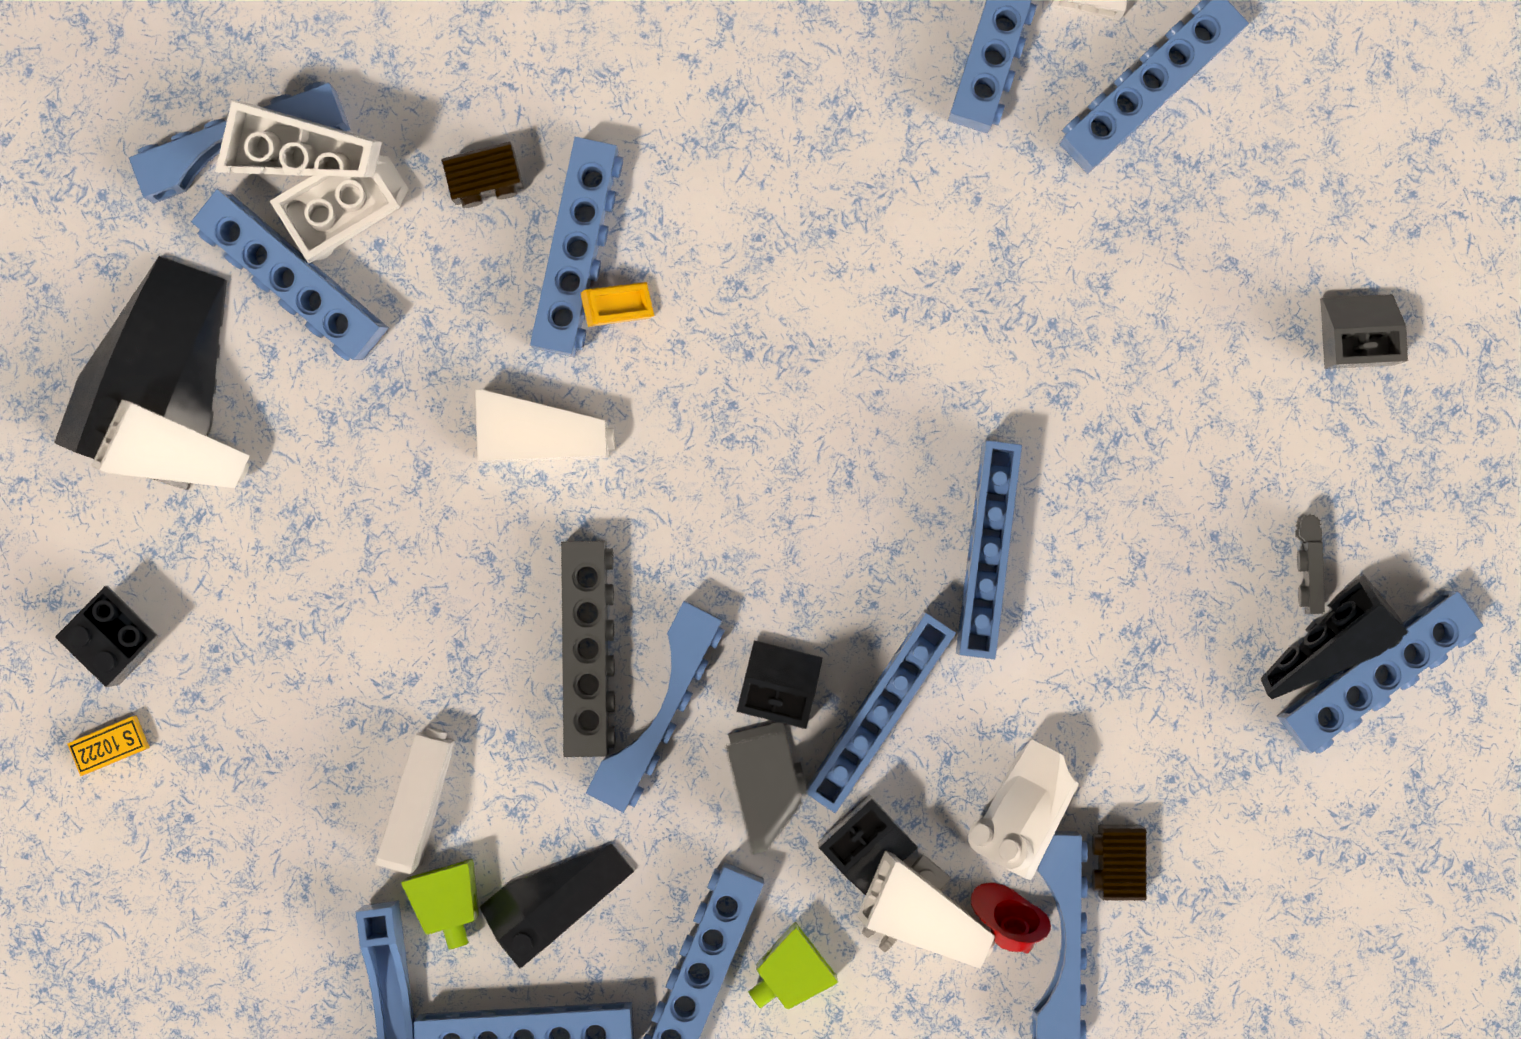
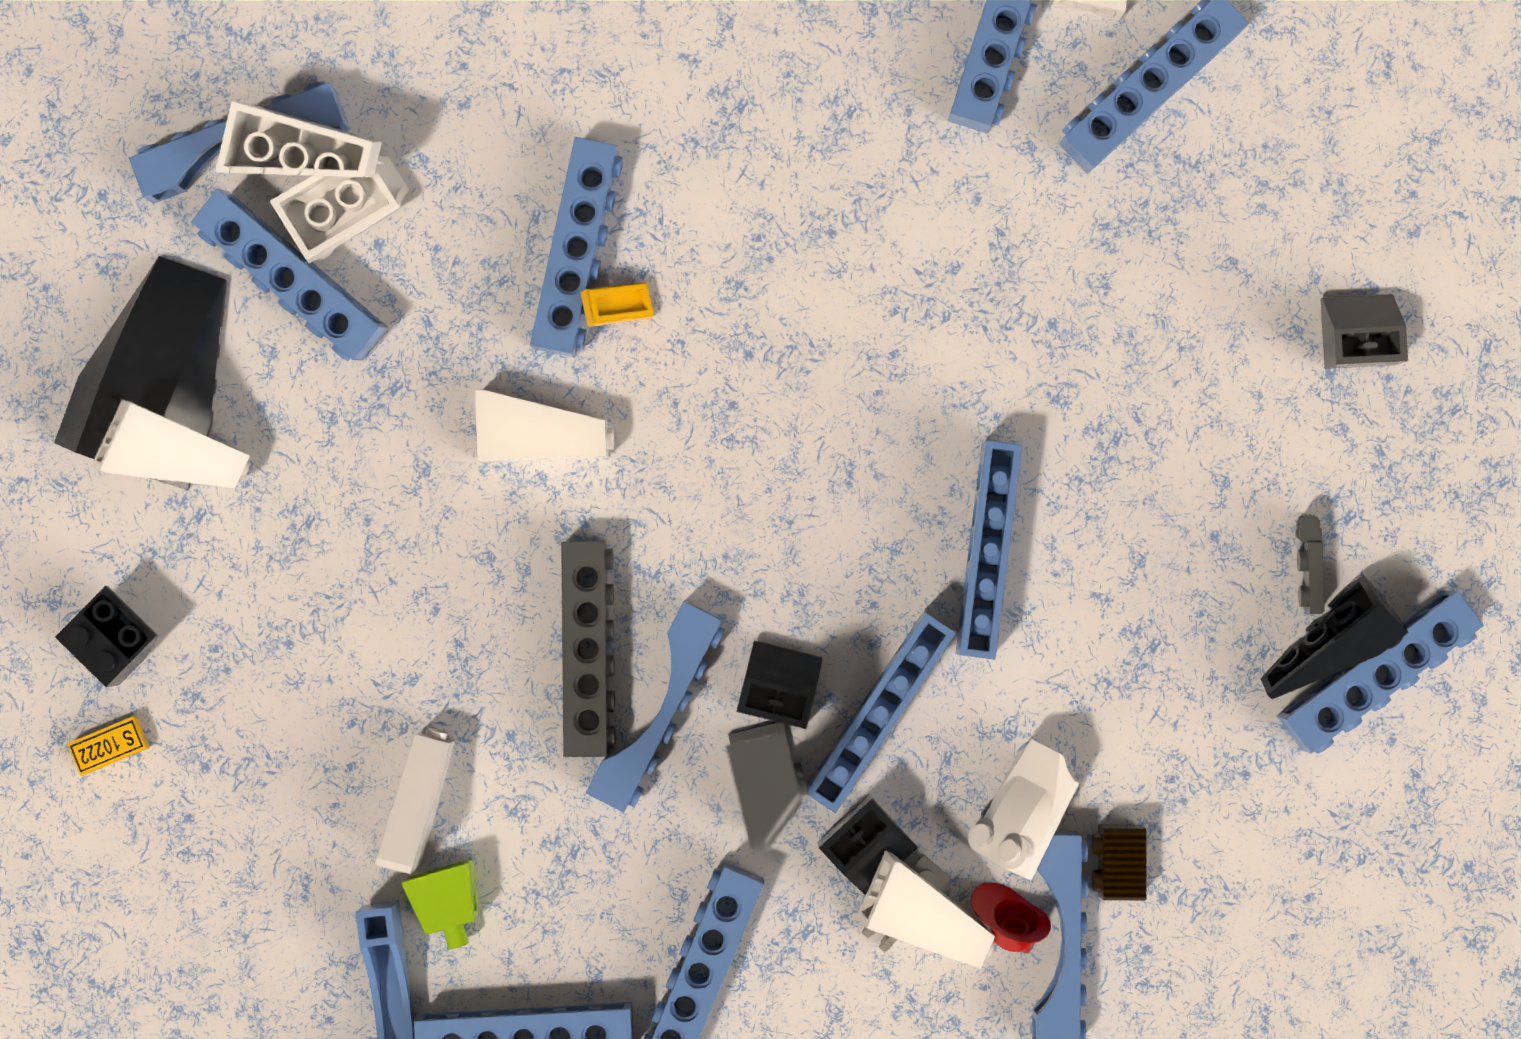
(483, 174): dark brown brick -> none
(544, 905): black wedge -> none
(792, 971): lime torso -> none

